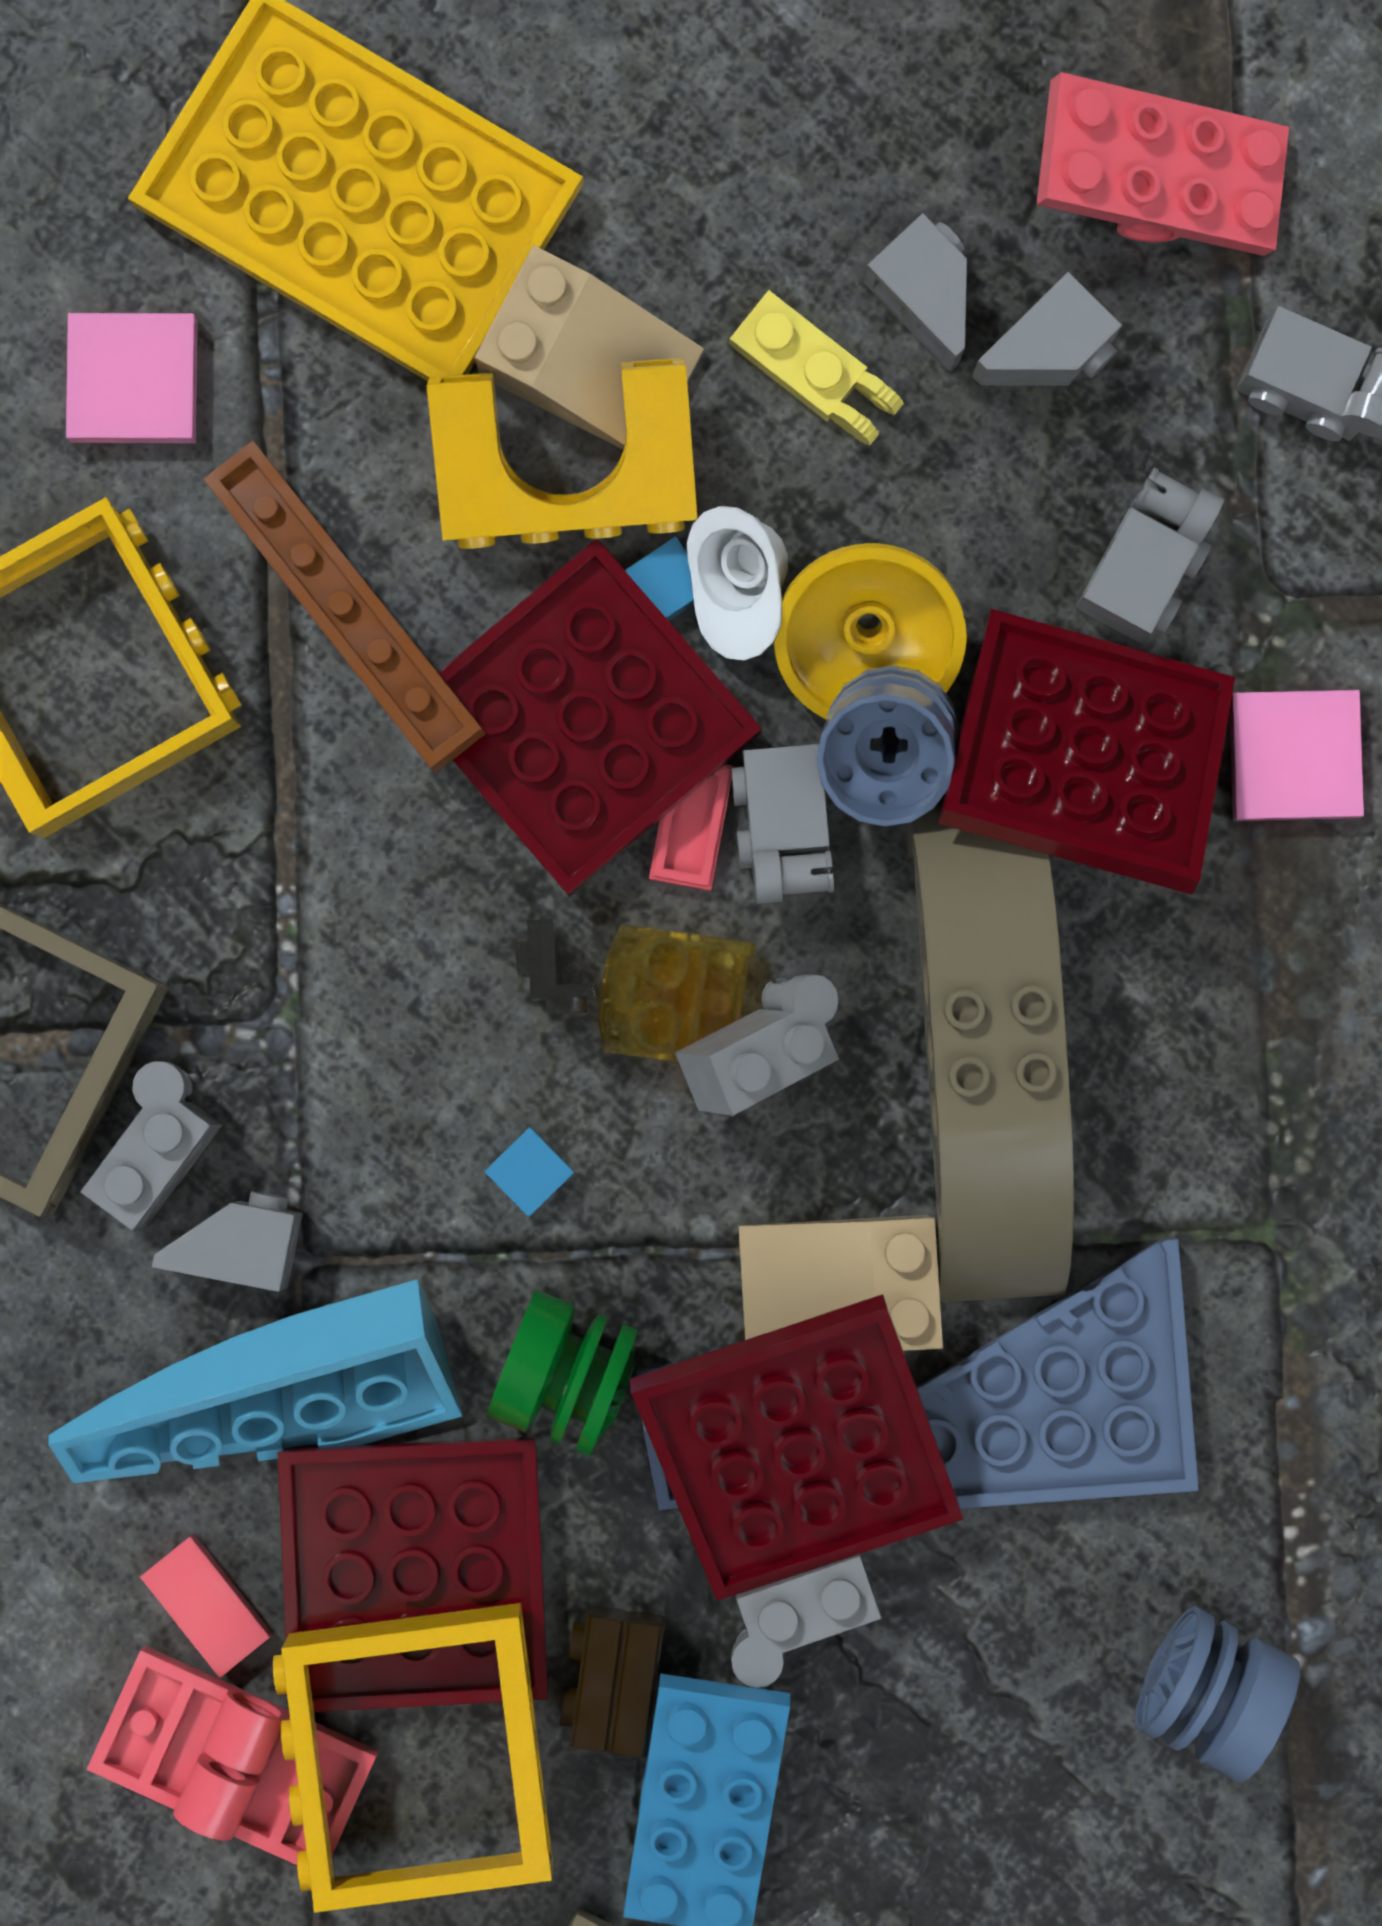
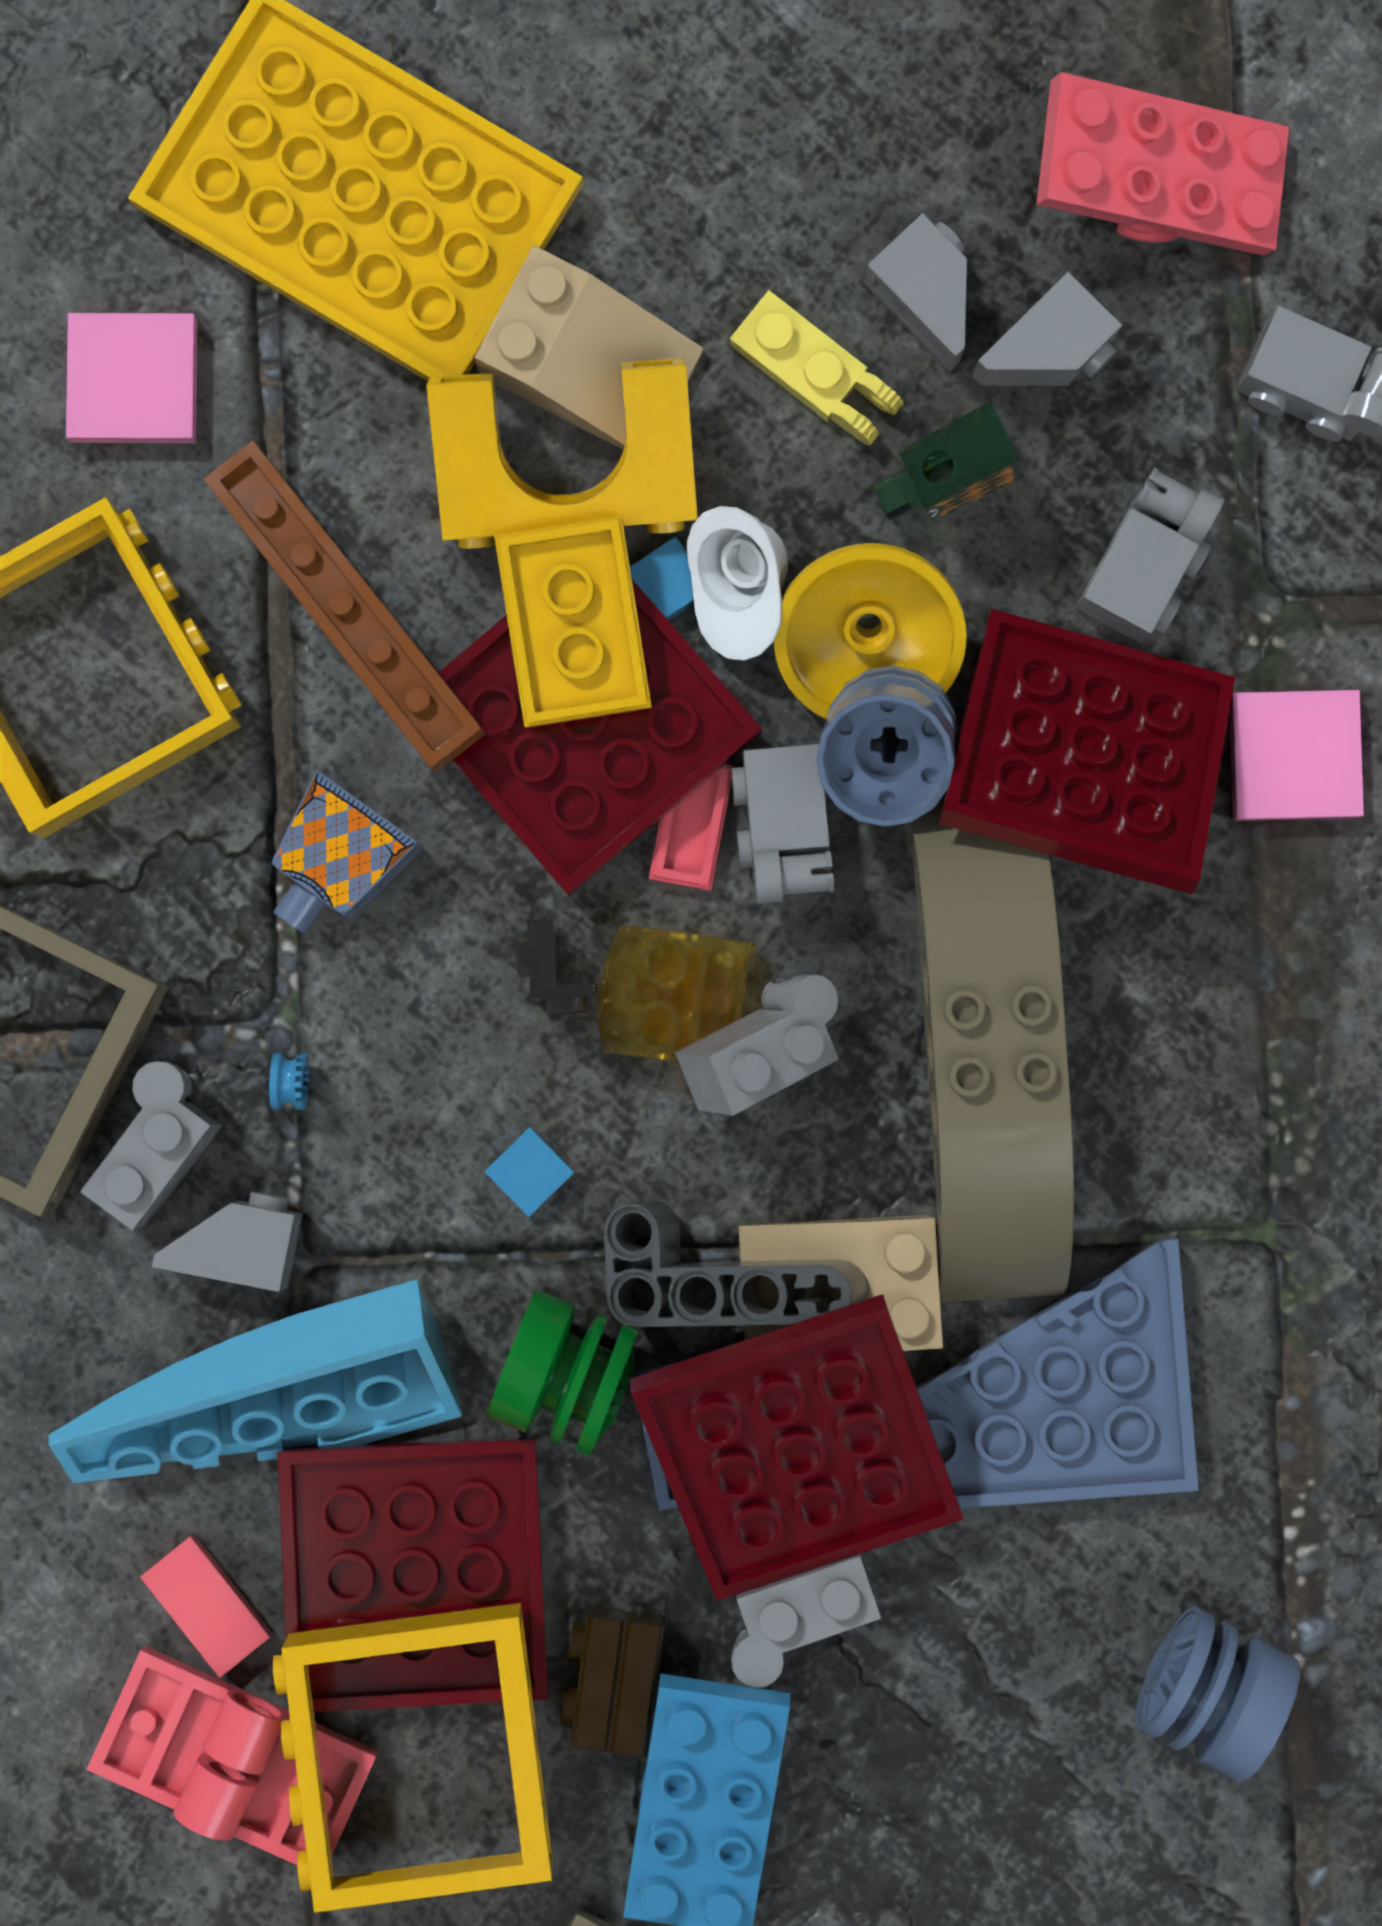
(287, 1081): none -> dark azure bush
(337, 854): none -> torso
(573, 621): none -> yellow tile
(733, 1281): none -> dark grey beam
(975, 450): none -> clear green torso

